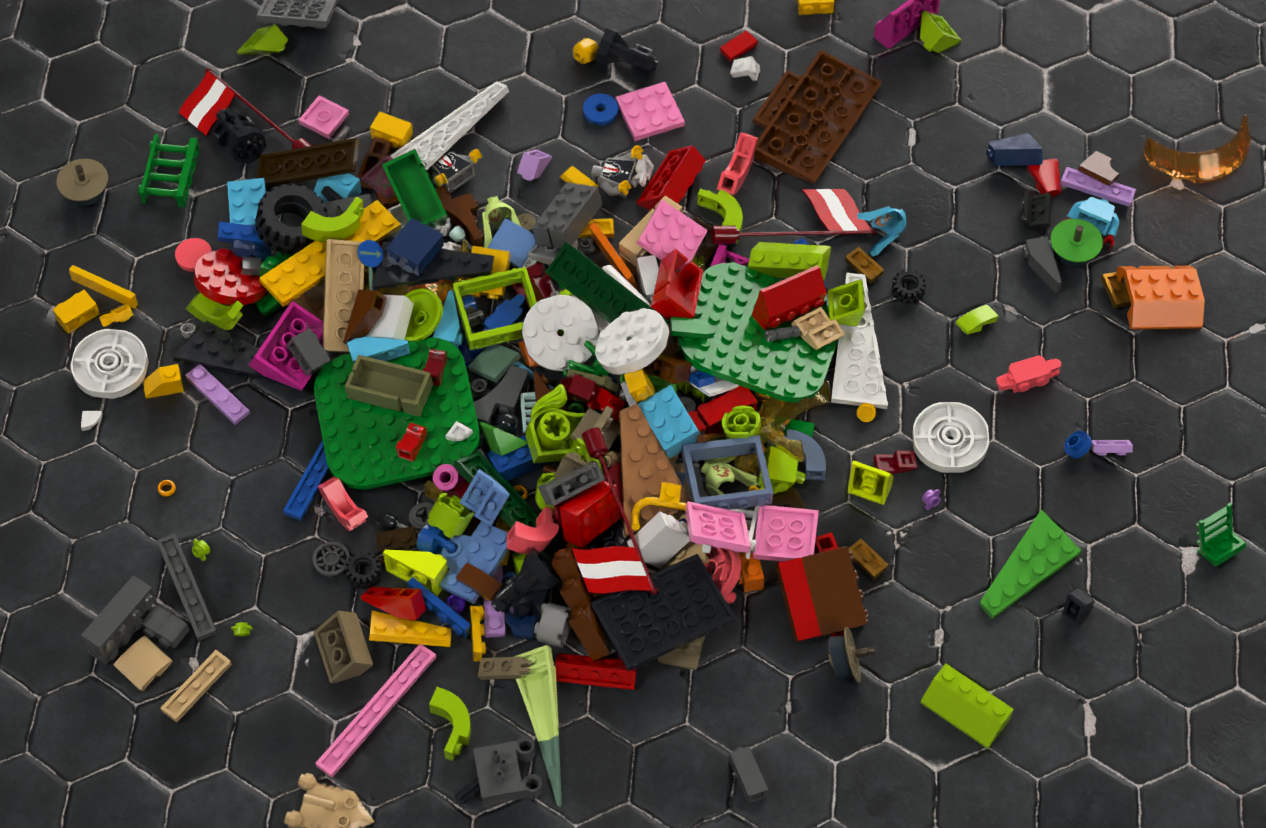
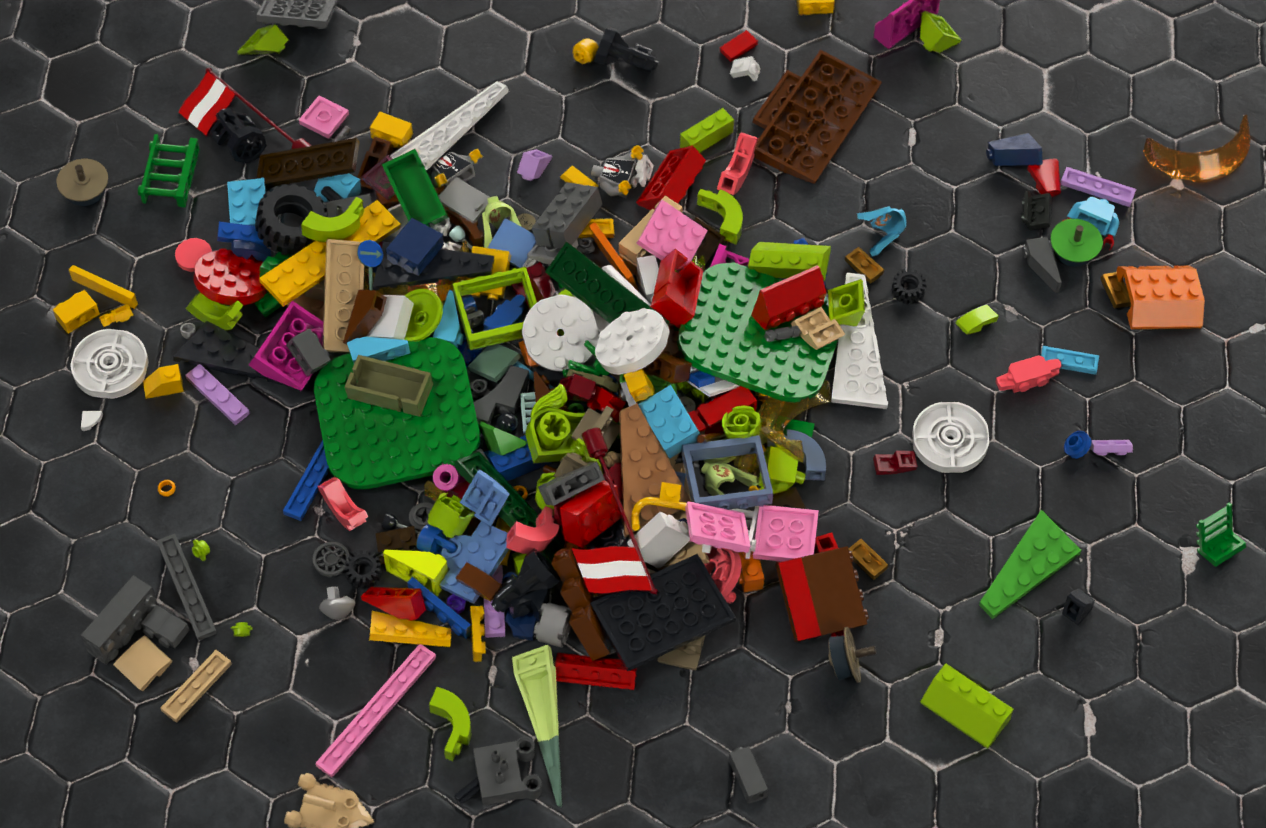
(251, 265): dark grey tile -> none
(334, 606): none -> light grey piece
(343, 647): dark tan slope -> none
(411, 442): red leg -> none
(436, 365): dark red leg -> none
(459, 432): white tile -> none
(464, 199): none -> light grey container
(503, 668): dark tan hinge -> none
(600, 101): blue tile -> none
(650, 111): bright pink plate -> none
(689, 327): tile -> none
(708, 131): none -> lime brick
(833, 207): flag -> none
(866, 412): yellow plate -> none
(869, 482): neon yellow slope -> none
(931, 498): medium lavender plate -> none
(1072, 360): none -> medium azure tile
(1099, 168): tile -> none

